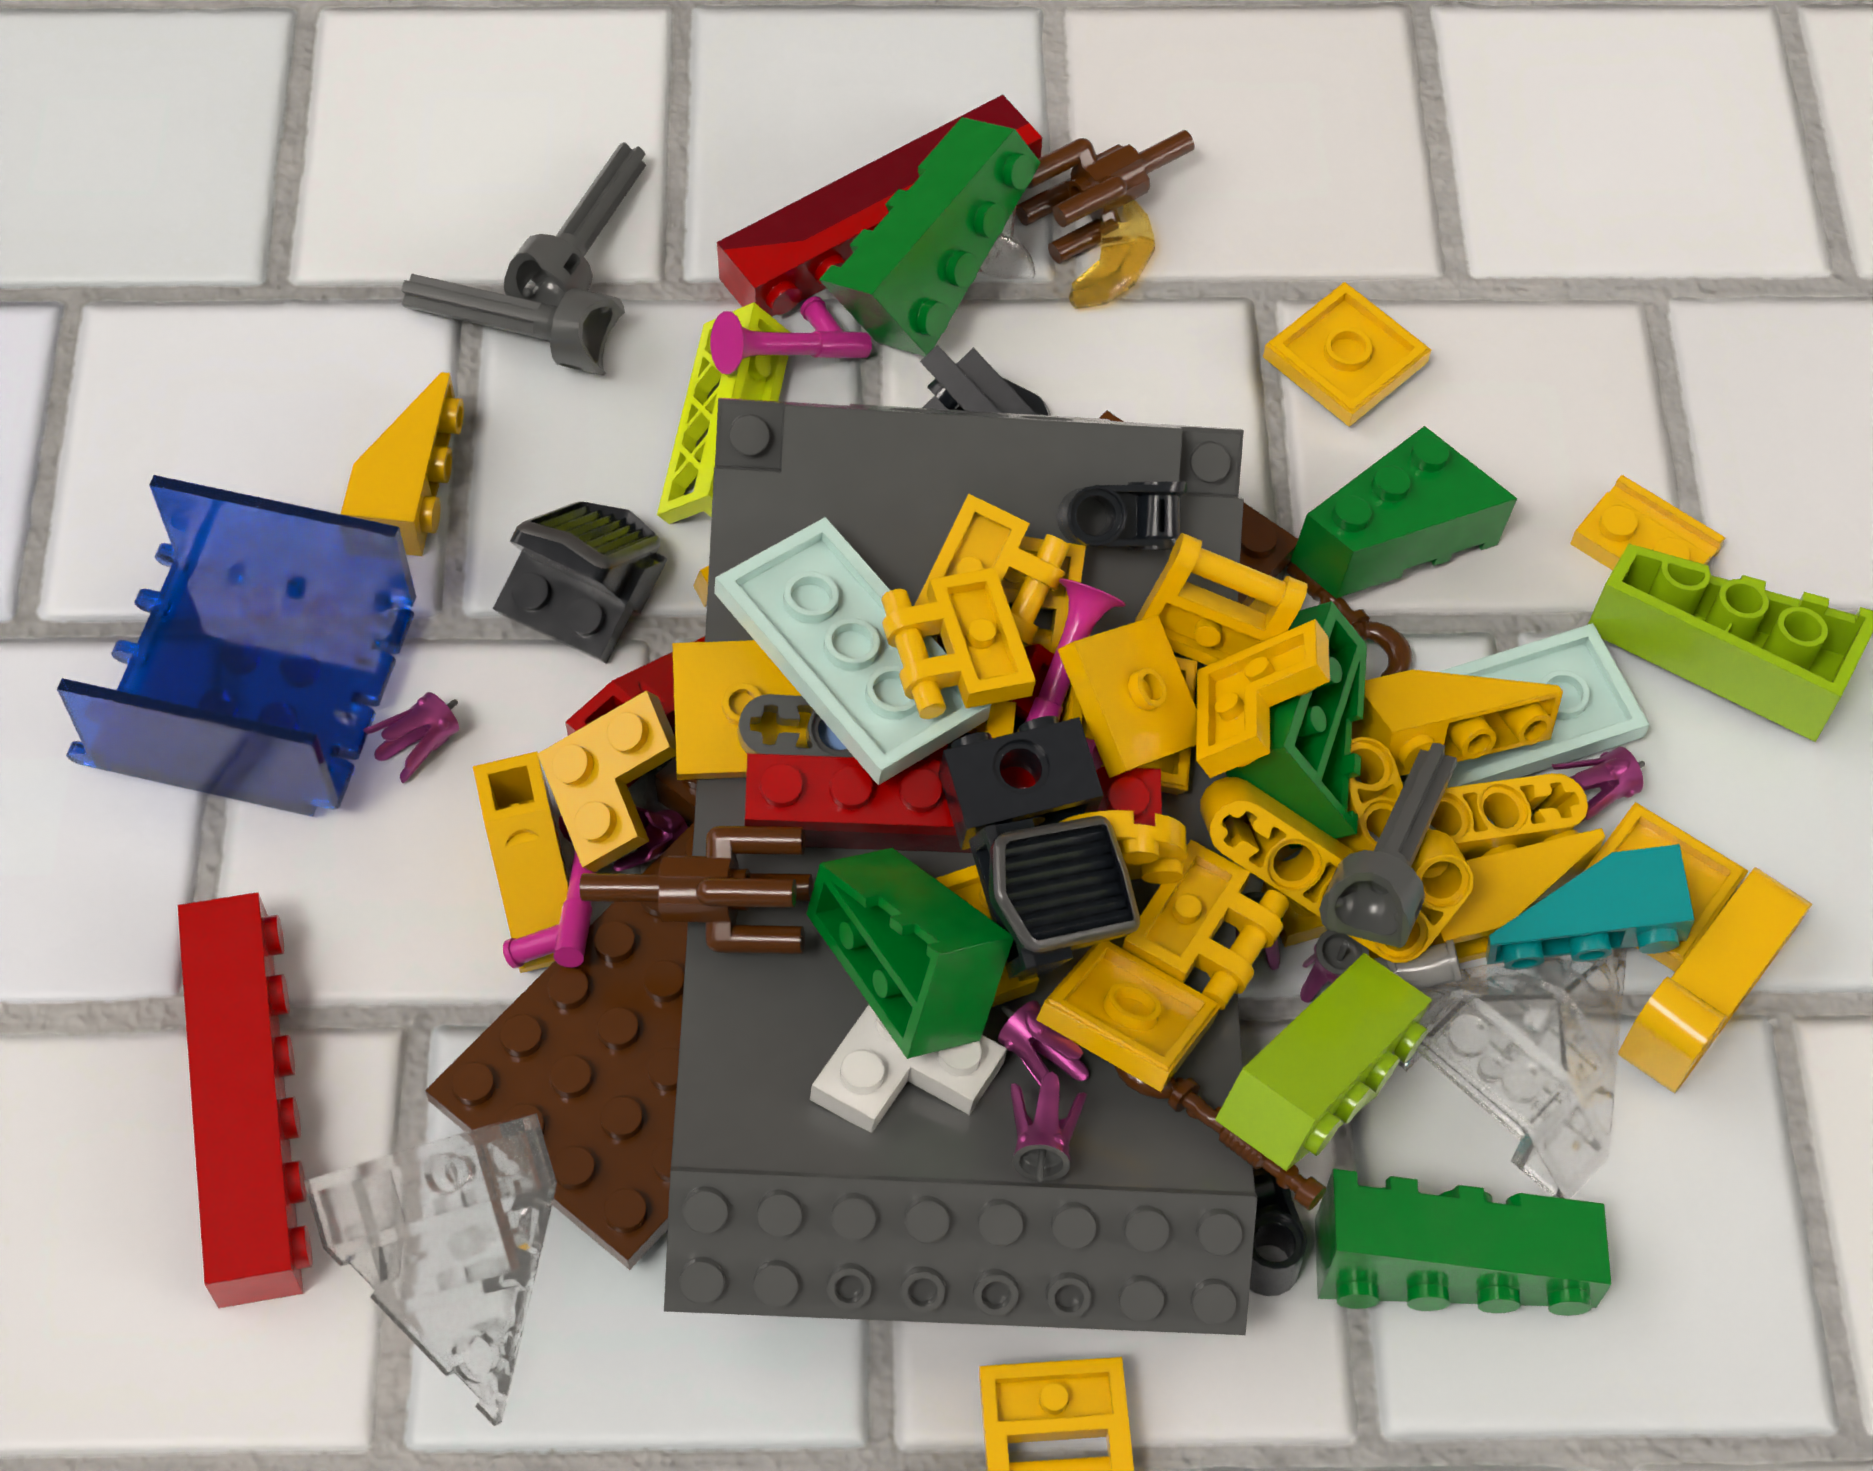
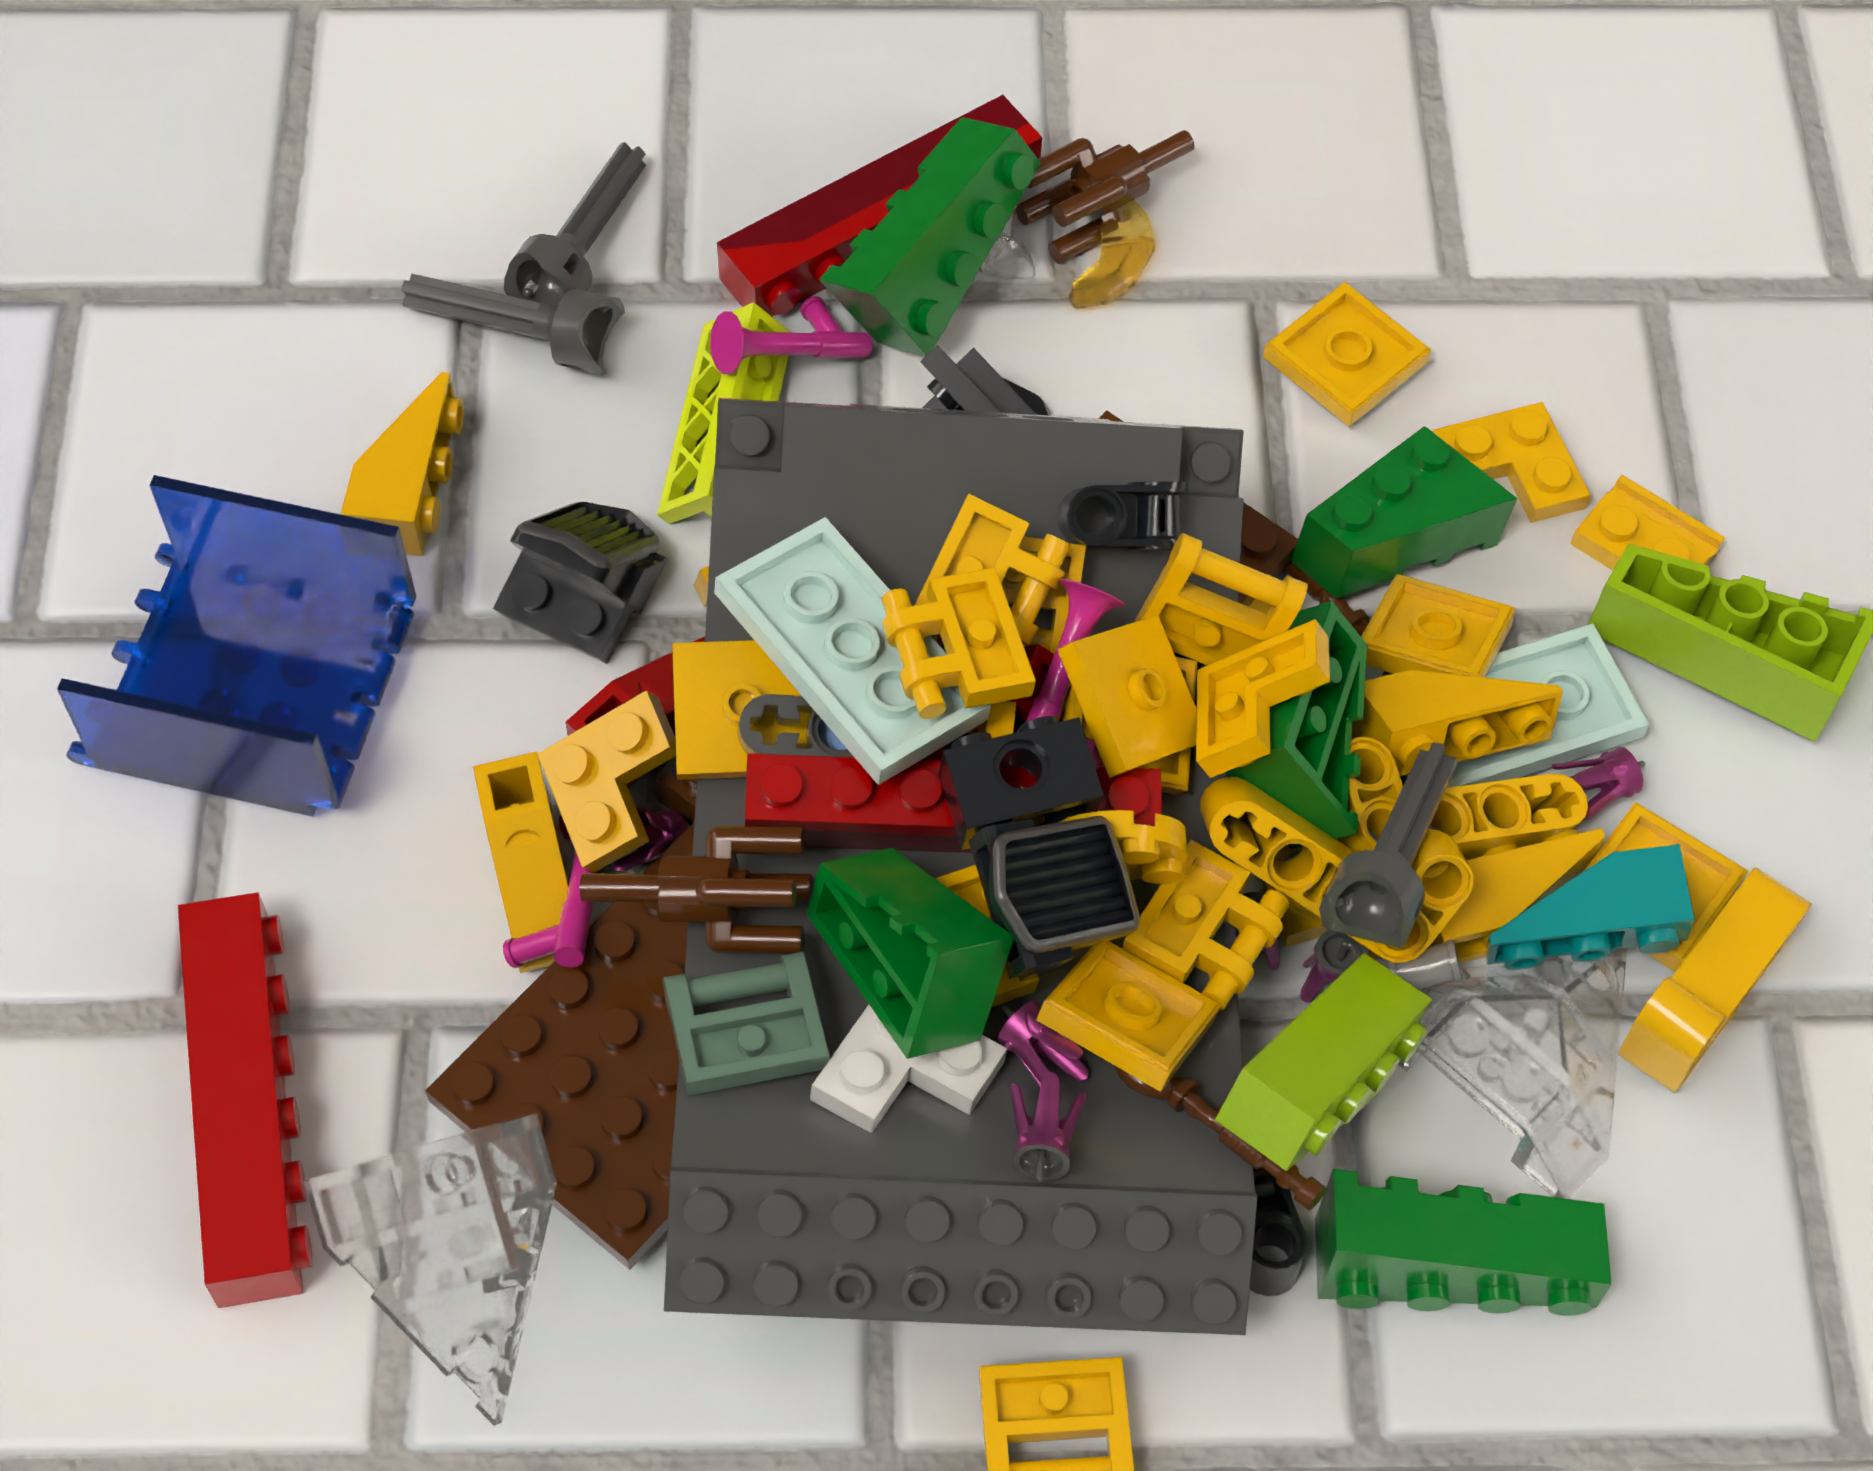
(426, 720): flat silver piece -> none
(750, 1040): none -> sand green plate
(1435, 630): none -> yellow plate
(1527, 451): none -> yellow plate

